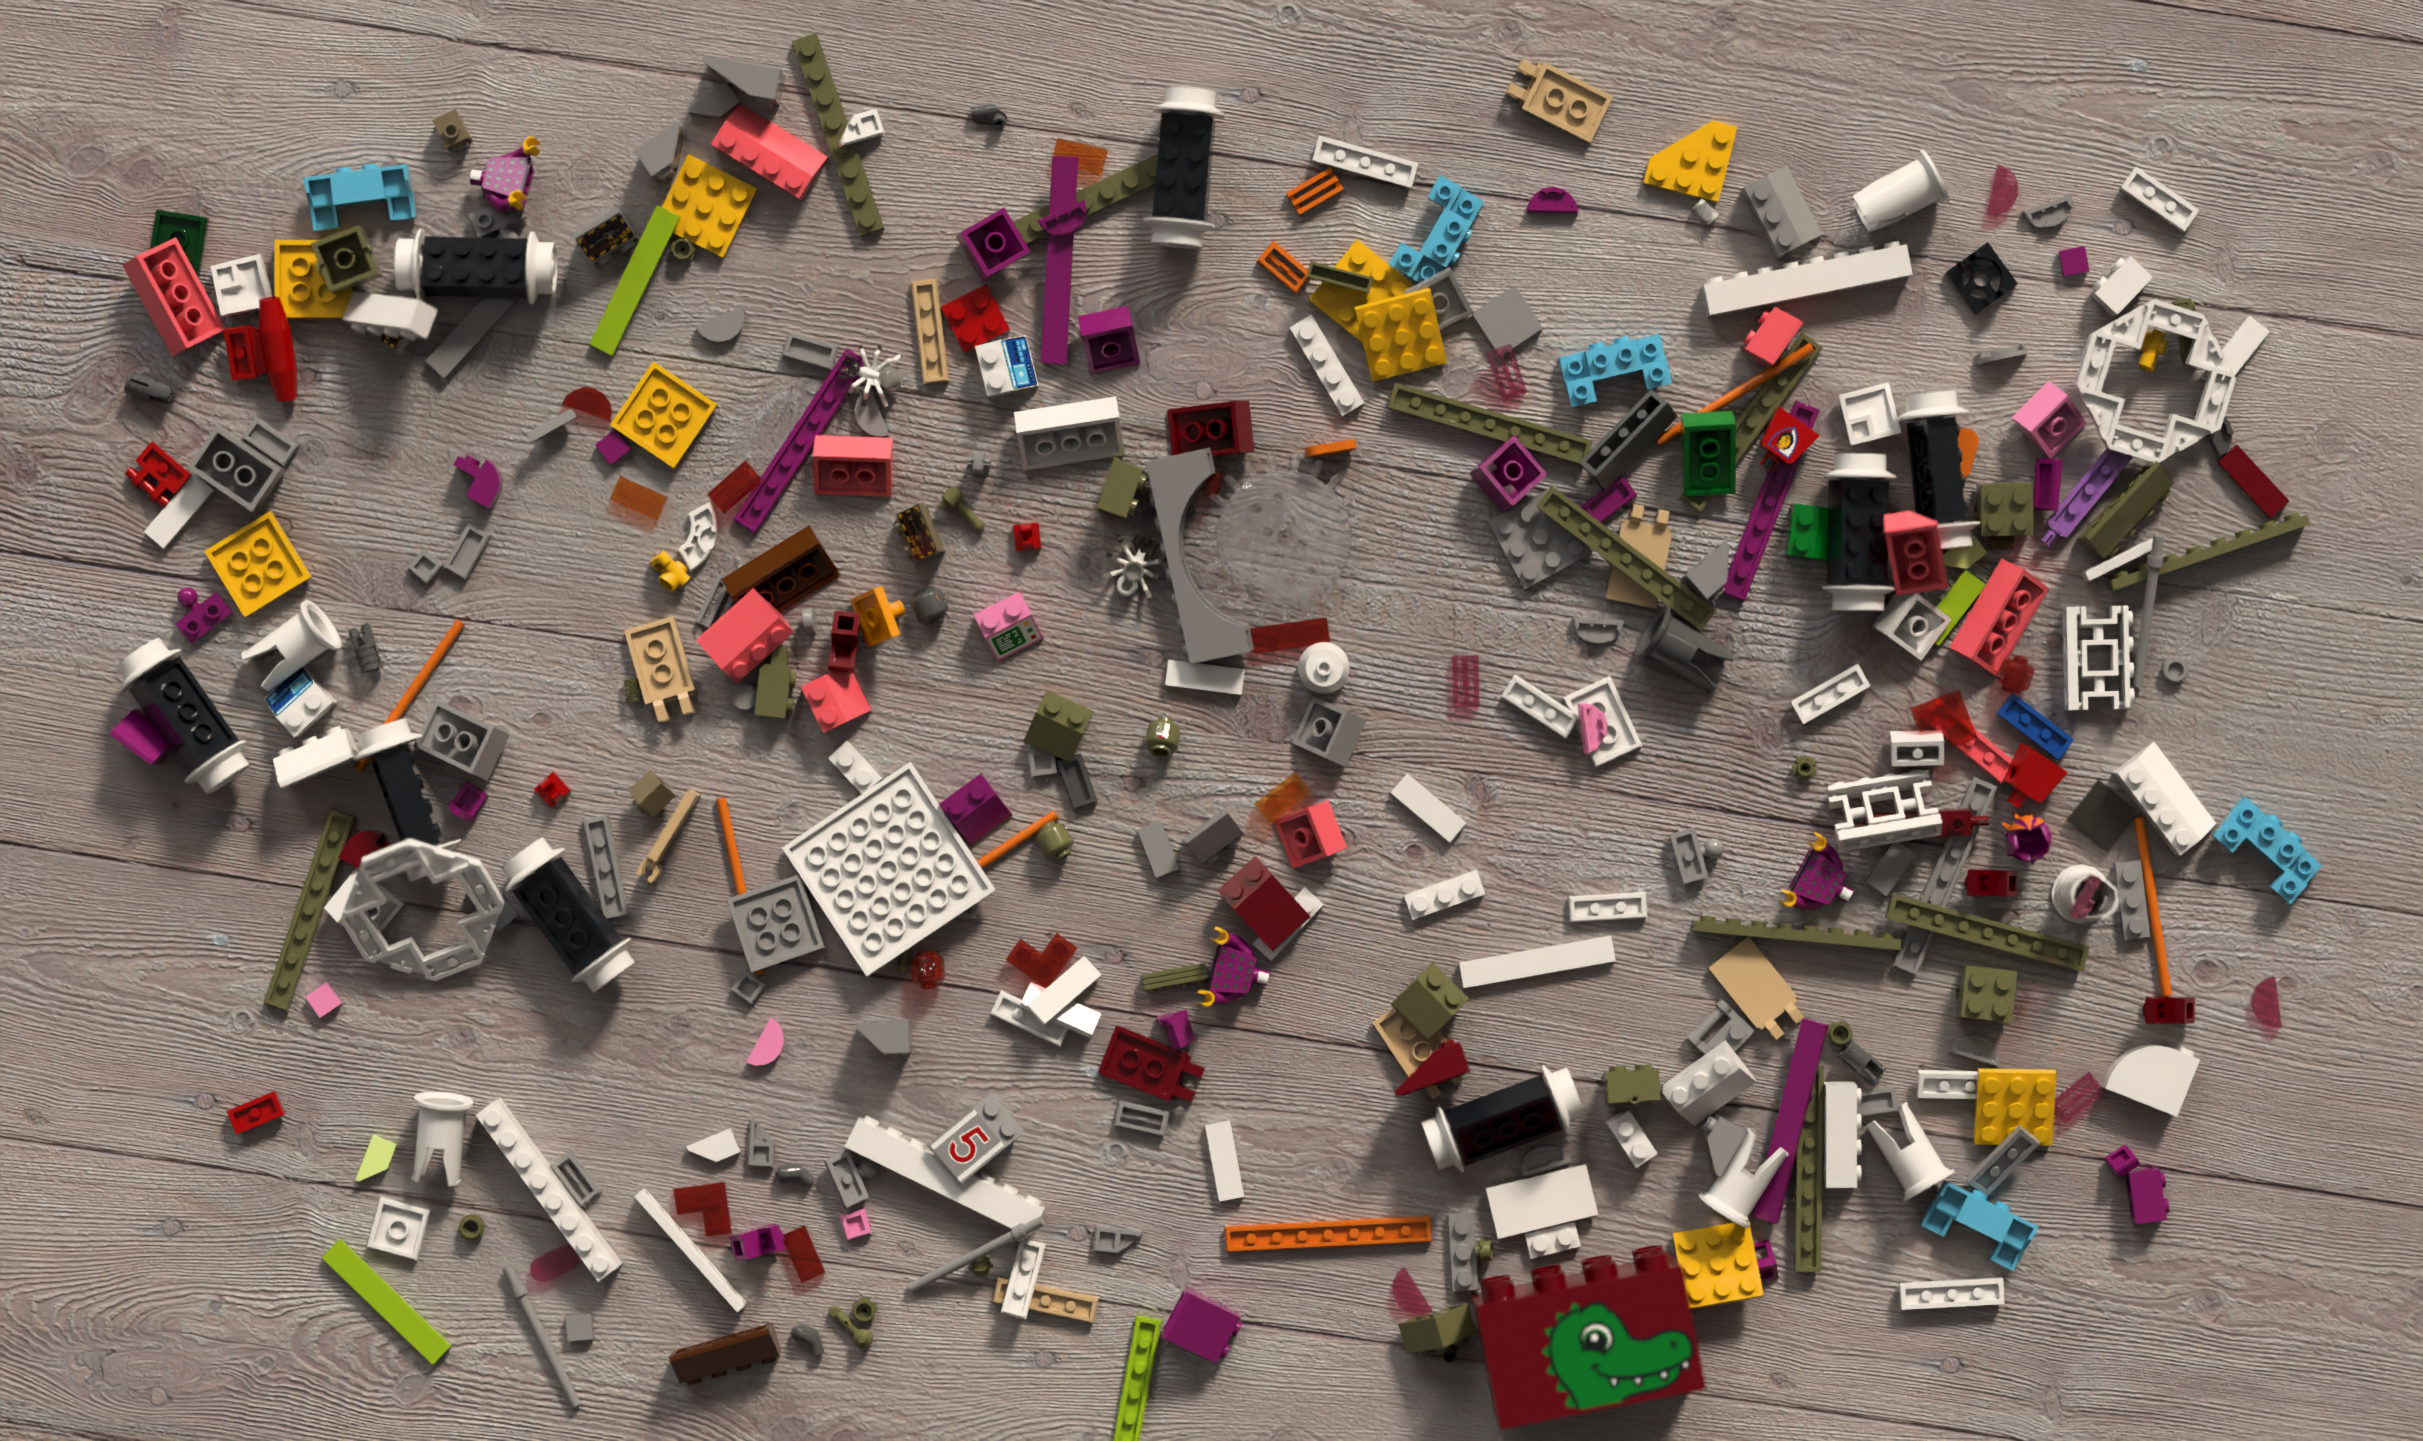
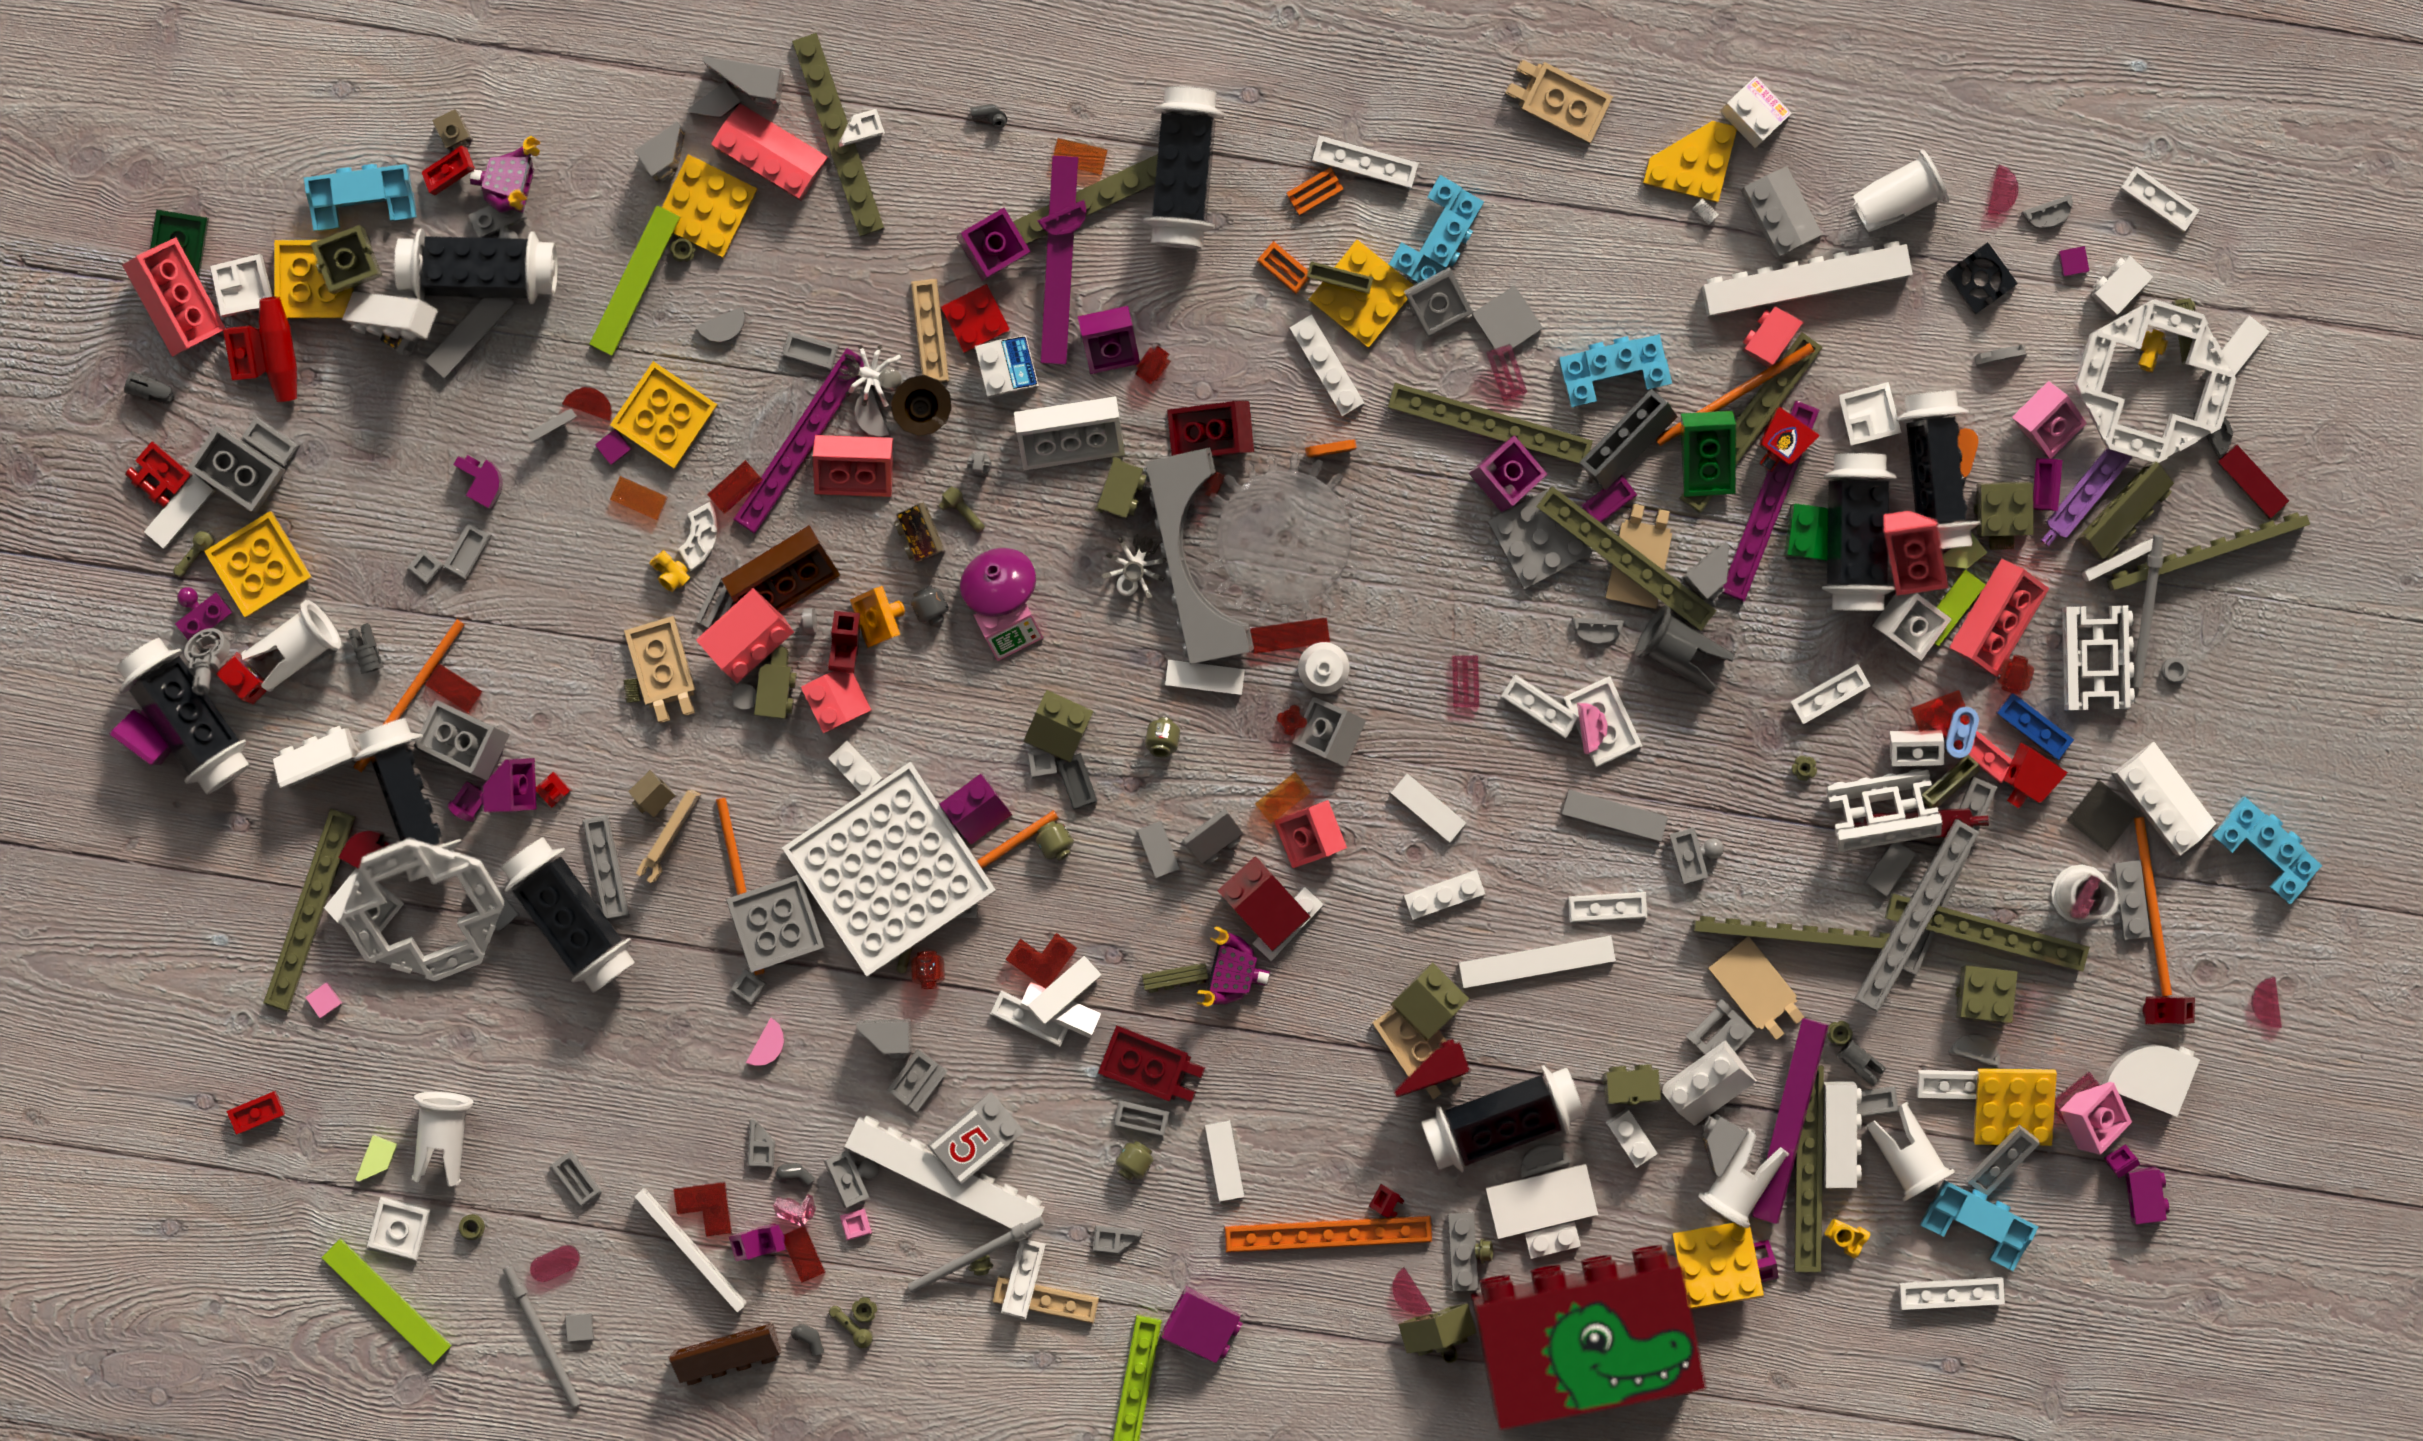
(201, 542): none -> olive piece
(203, 664): none -> light grey pin
(242, 679): none -> red torso
(299, 701): white slope -> none
(448, 170): none -> red plate
(454, 688): none -> clear red tile
(511, 787): none -> magenta slope
(548, 1189): white brick -> none
(606, 237): slope -> none
(716, 1146): white tile -> none
(793, 1212): none -> clear pink bracket
(917, 1080): none -> light grey plate
(921, 393): none -> dark brown hat
(1002, 591): none -> magenta dish
(1027, 536): red tile -> none
(1134, 1161): none -> olive head
(1153, 364): none -> clear red brick
(1177, 1028): magenta tile -> none
(1284, 719): none -> clear red plate
(1385, 1201): none -> dark red tile
(1400, 334): yellow plate -> none
(1552, 201): magenta tile -> none
(1614, 815): none -> light grey tile
(1755, 112): none -> white slope
(1817, 878): magenta torso -> none
(1850, 1239): none -> yellow plate
(1916, 915): none -> light grey tile
(1950, 782): none -> olive piece
(1961, 732): none -> light blue plate
(1992, 882): dark red brick -> none
(2027, 837): magenta hair -> none
(2096, 1117): none -> bright pink slope

